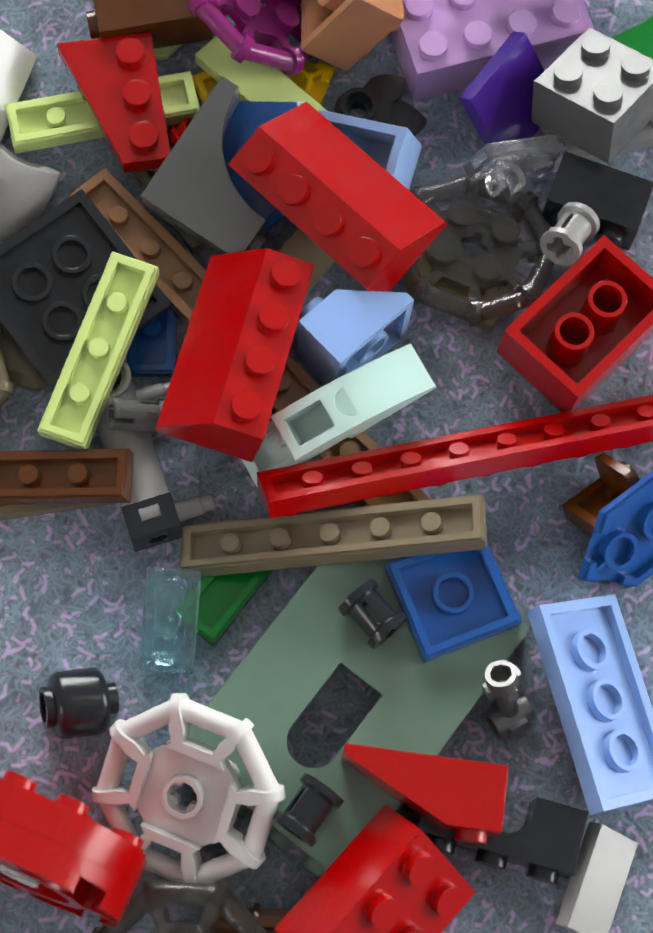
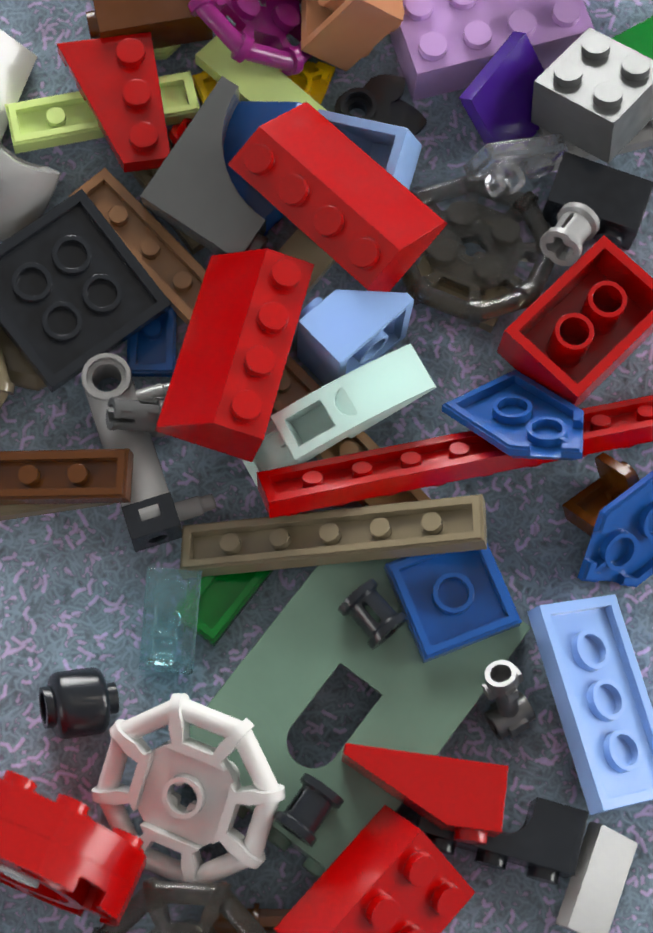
(98, 351): yellowish green tile -> none
(521, 418): none -> blue tile

